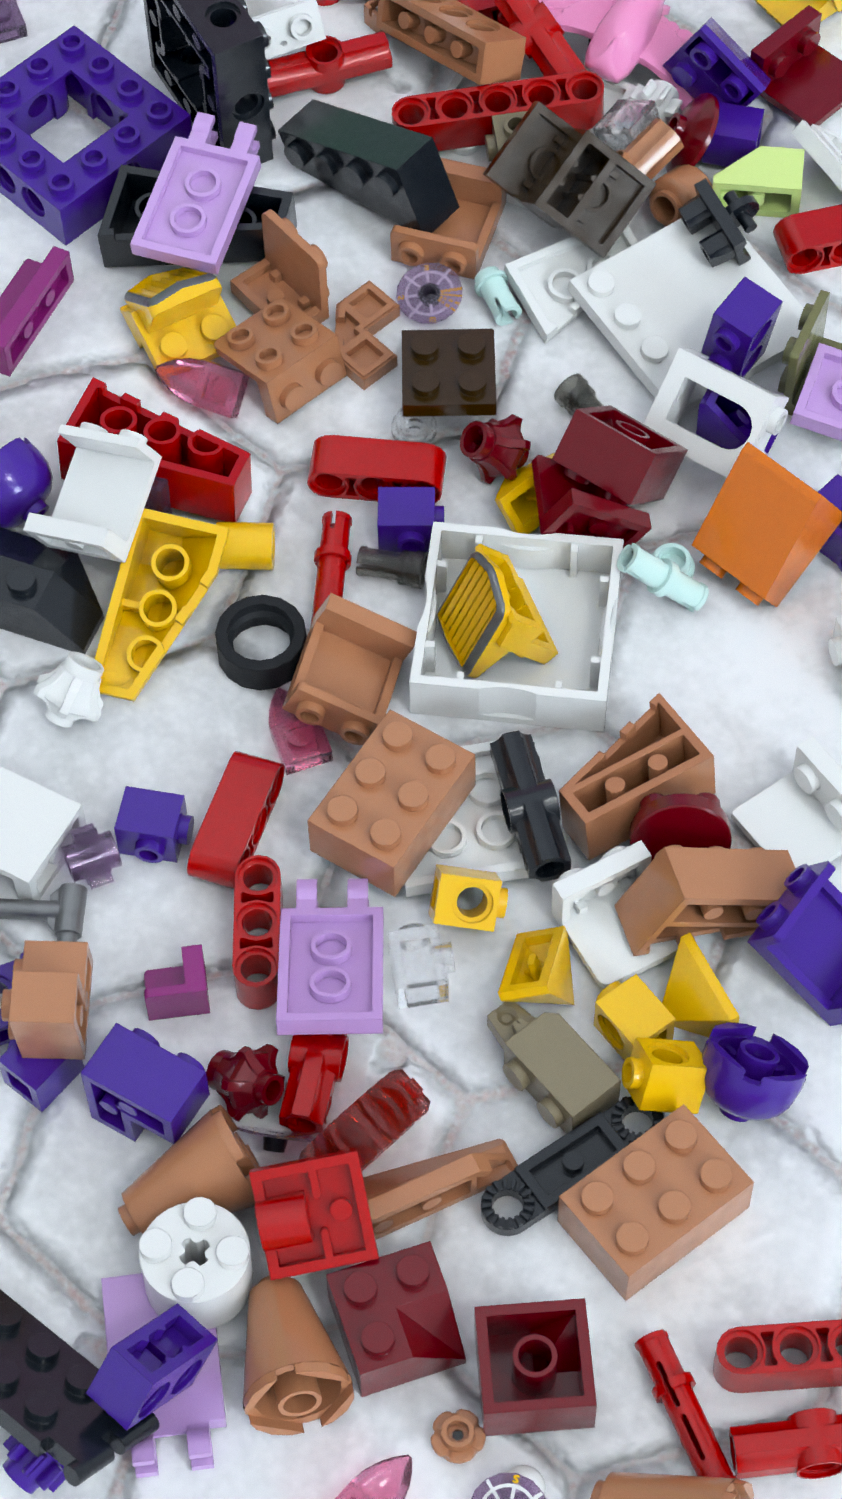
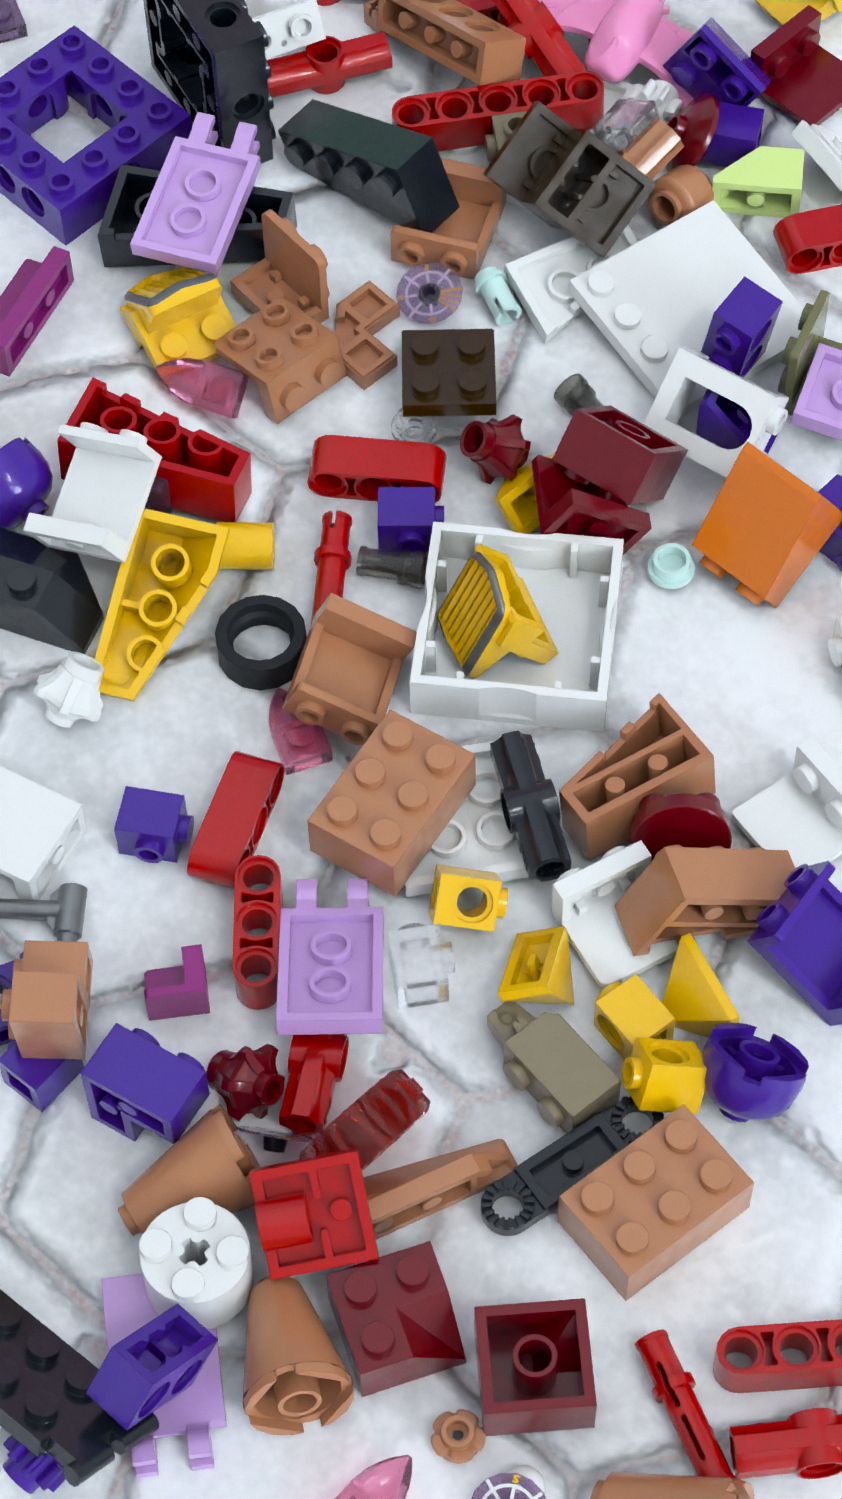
(91, 856): clear purple gear -> none
(662, 577): light aqua pin -> none
(708, 209): black hips -> none

